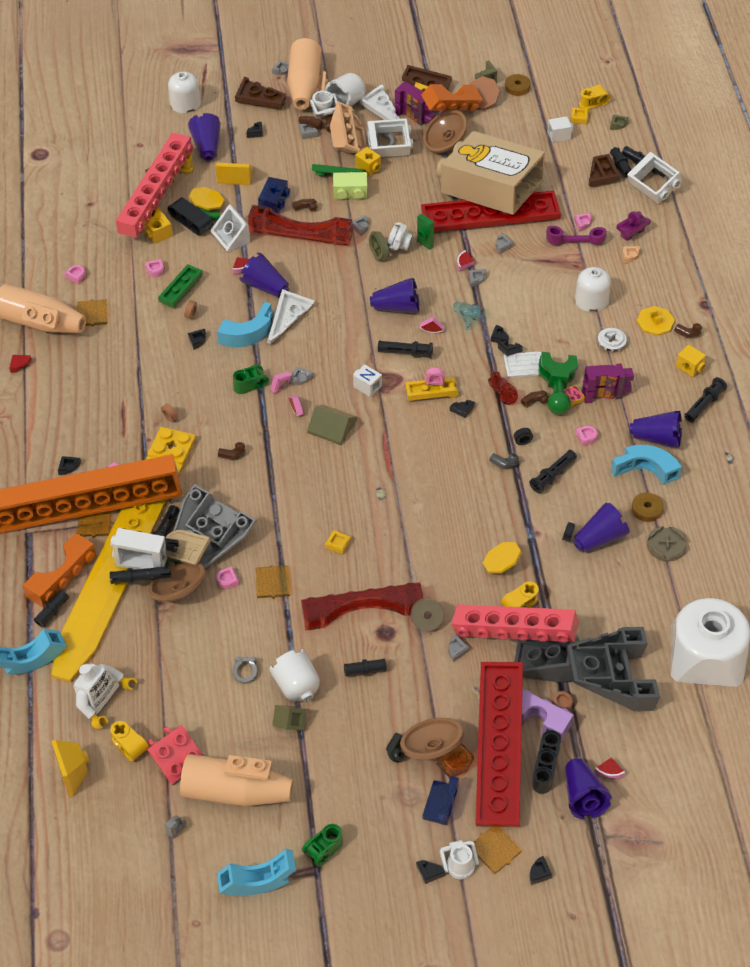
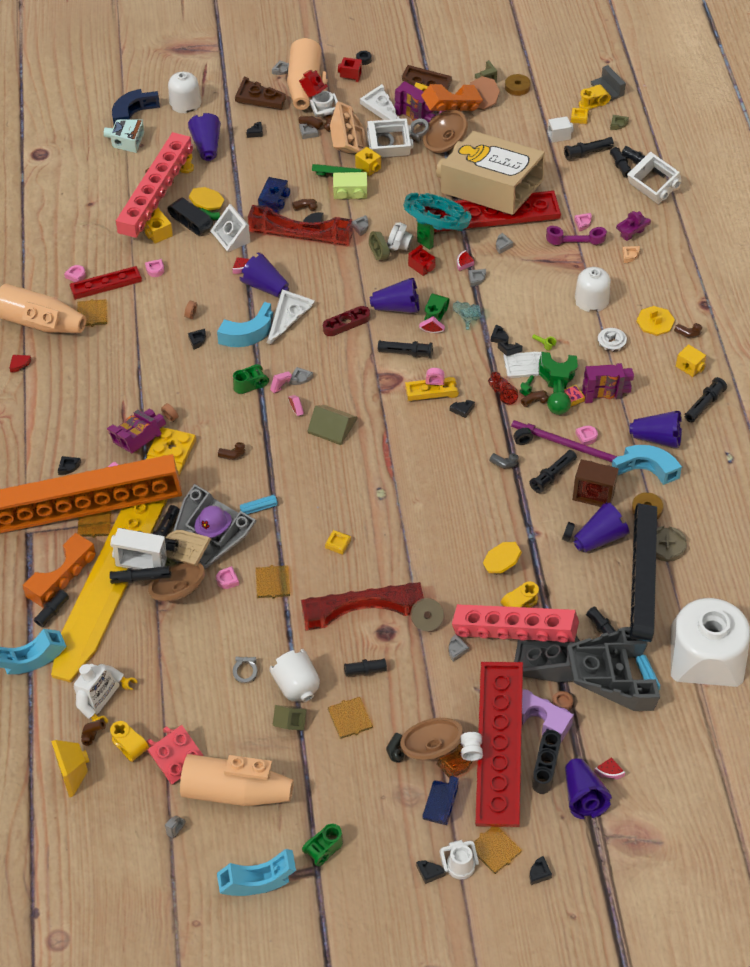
(90, 730): none -> reddish brown arm
(105, 282): none -> red tile
(126, 134): none -> light aqua torso
(134, 102): none -> dark blue arch
(137, 430): none -> magenta hips
(180, 286): green plate -> none
(212, 521): none -> medium lavender hat
(234, 173): yellow slope -> none
(259, 504): none -> medium azure axle
(312, 83): none -> red brick
(314, 217): none -> black tile
(335, 326): none -> dark red beam
(347, 88): white cylinder -> none
(350, 68): none -> red brick
(350, 717): none -> clear yellow piece
(365, 56): none -> black tile
(367, 380): white brick -> none
(416, 205): none -> teal plate
(417, 136): none -> light grey piece
(421, 260): none -> red brick
(436, 306): none -> green piece
(471, 746): none -> white wheel
(525, 387): none -> green hand
(548, 342): none -> lime hand
(563, 441): none -> magenta bar
(582, 149): none -> black pin
(595, 483): none -> reddish brown piece
(603, 171): reddish brown wing -> none
(603, 624): none -> black pin
(611, 82): none -> dark grey panel
(643, 573): none -> black beam
(646, 669): none -> medium azure axle

